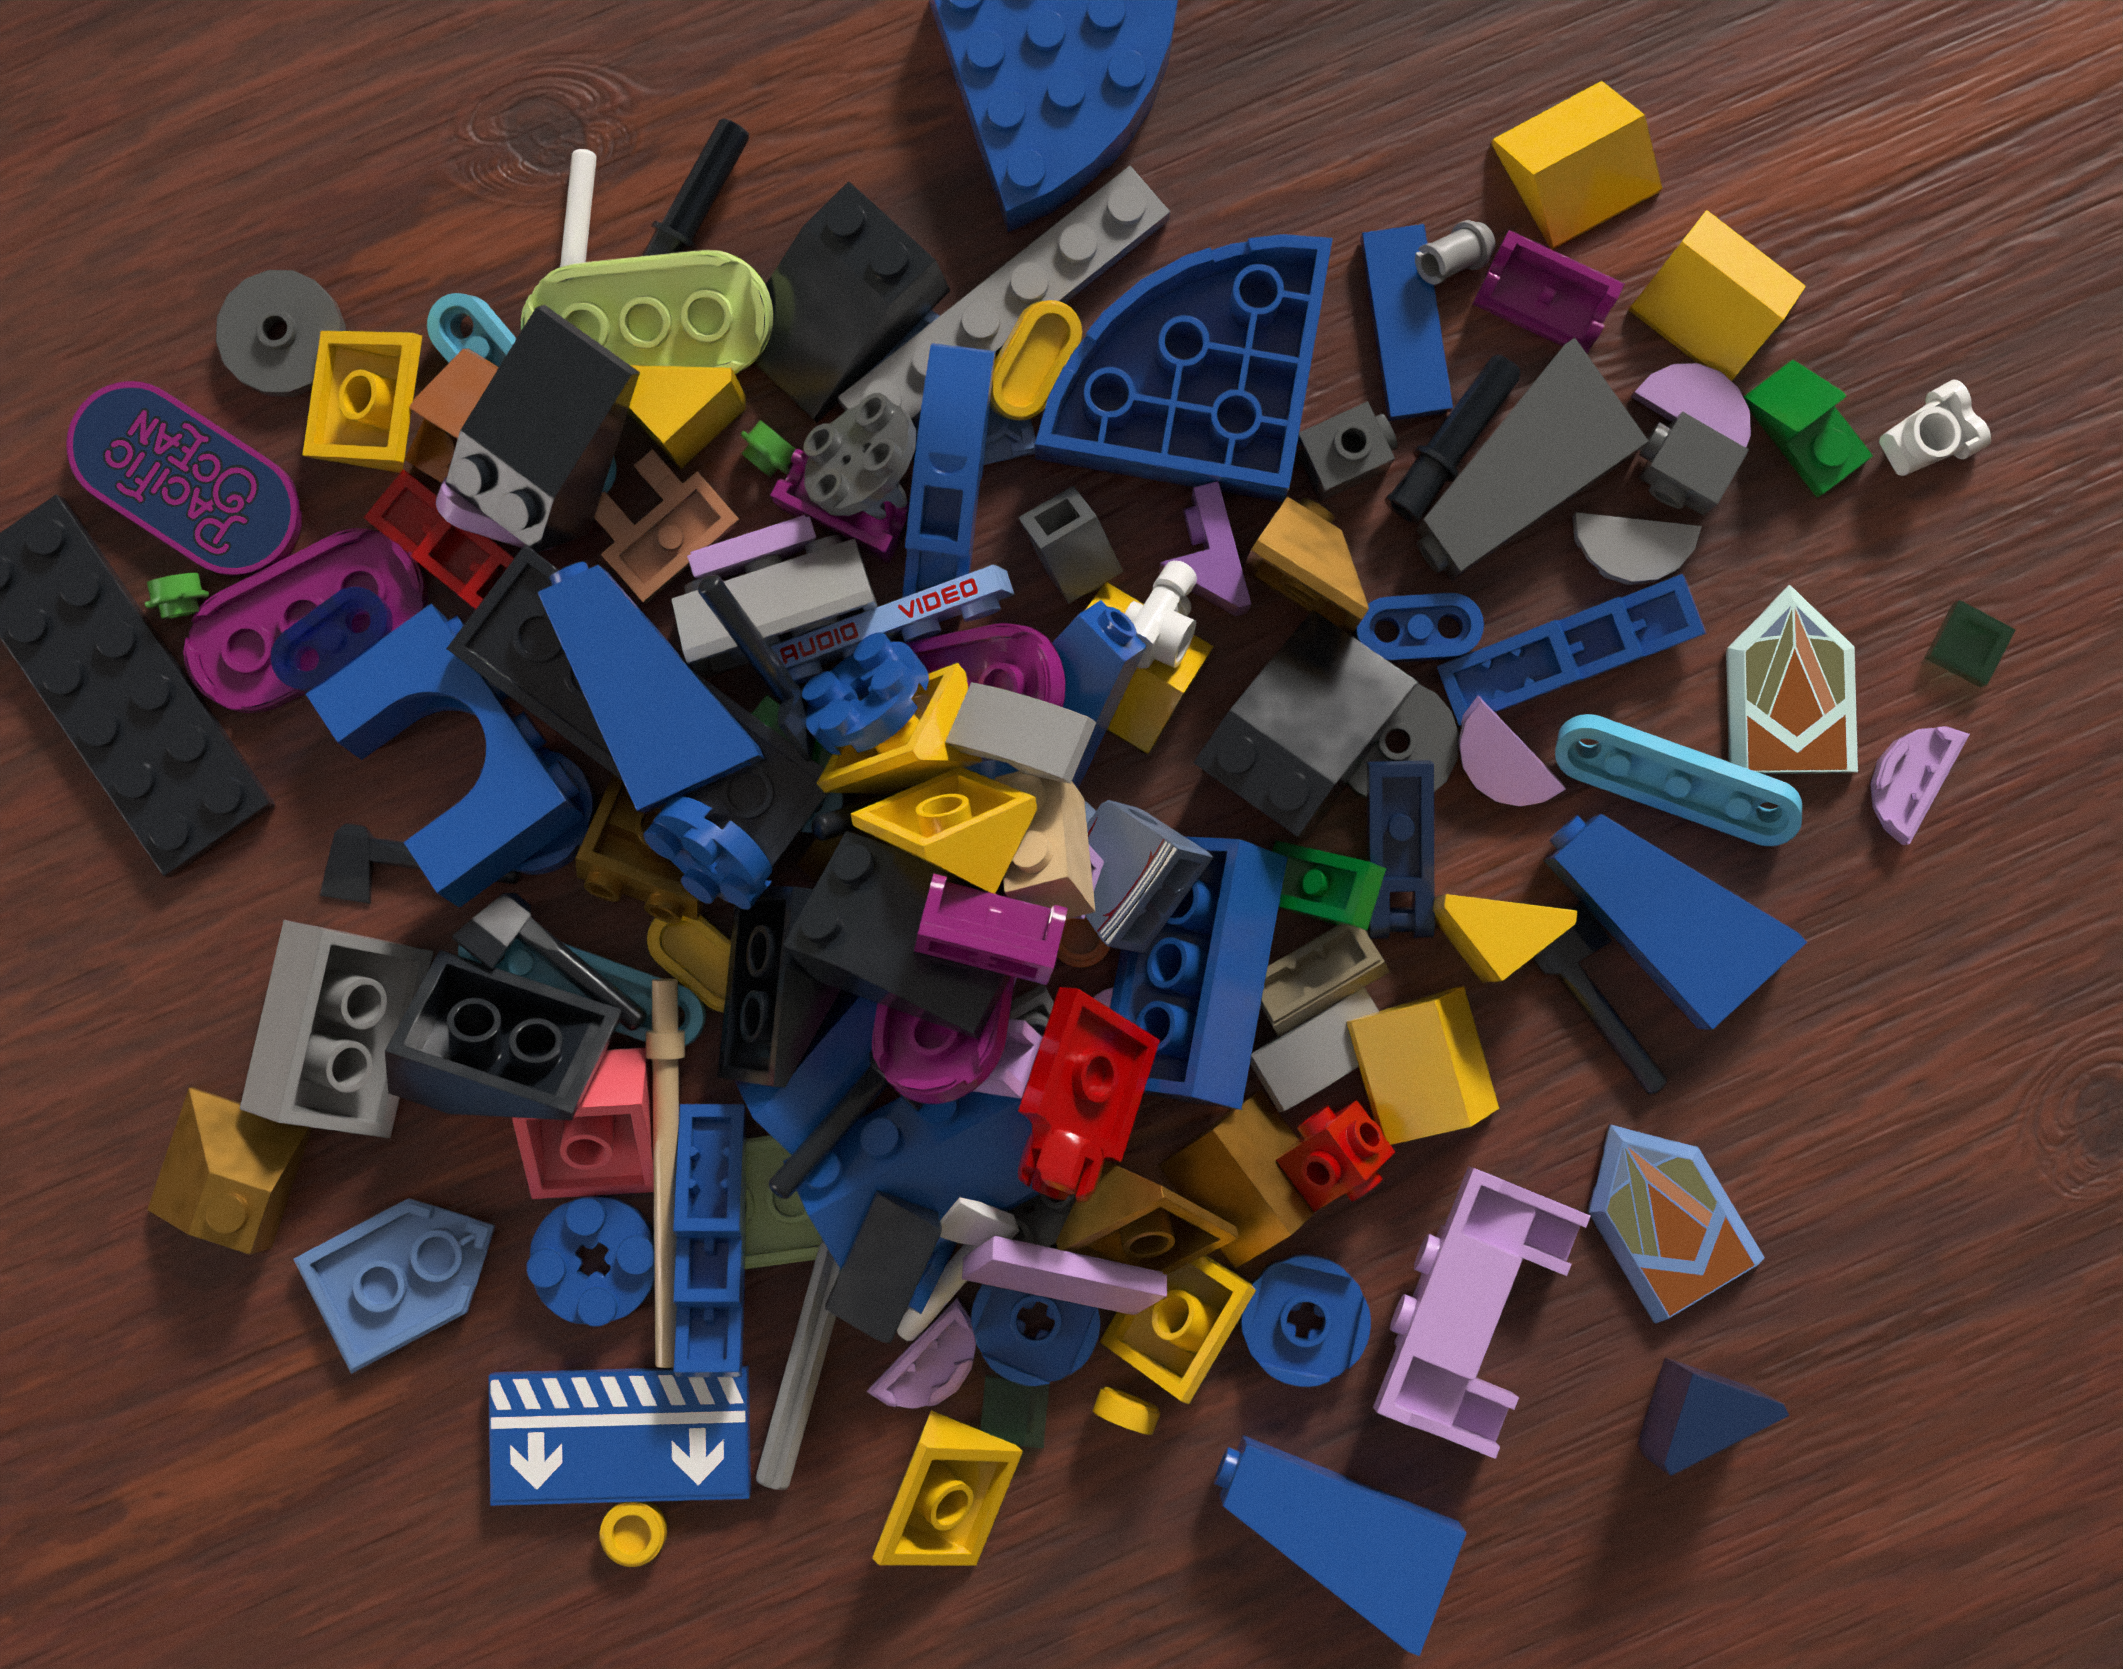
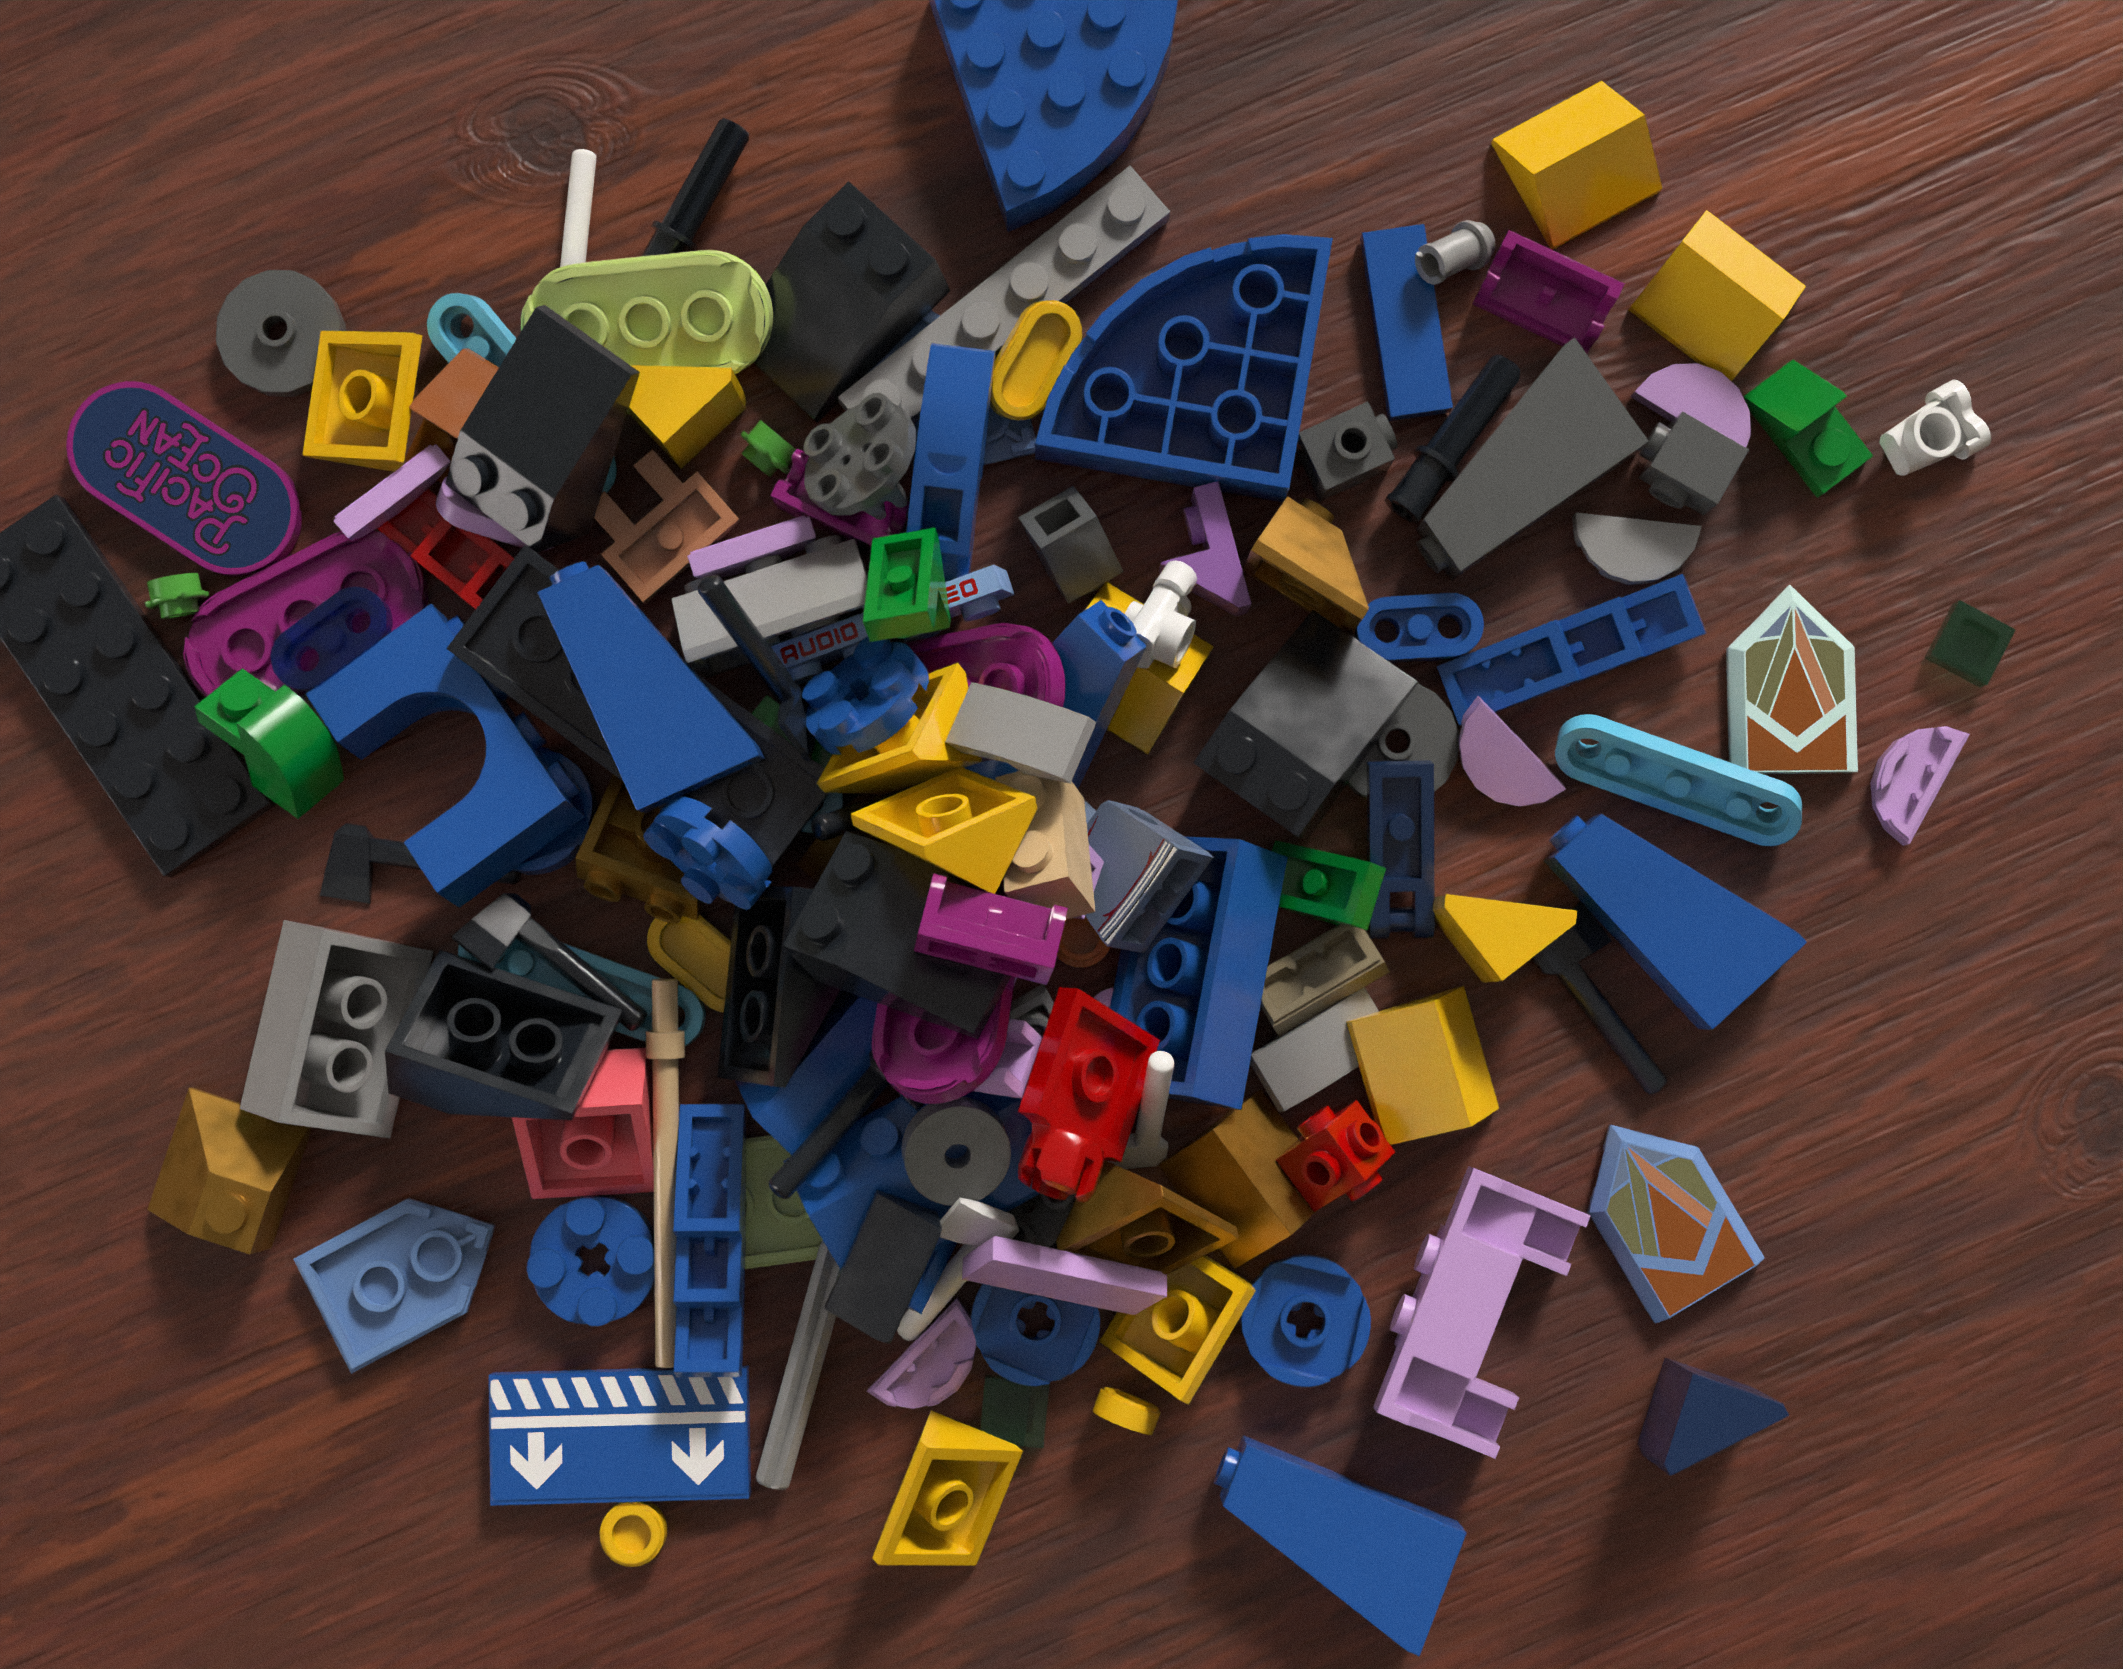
(281, 738): none -> green brick
(392, 493): none -> lavender tile
(905, 586): none -> green slope
(952, 1123): none -> flat silver piece
(1147, 1146): none -> white piece

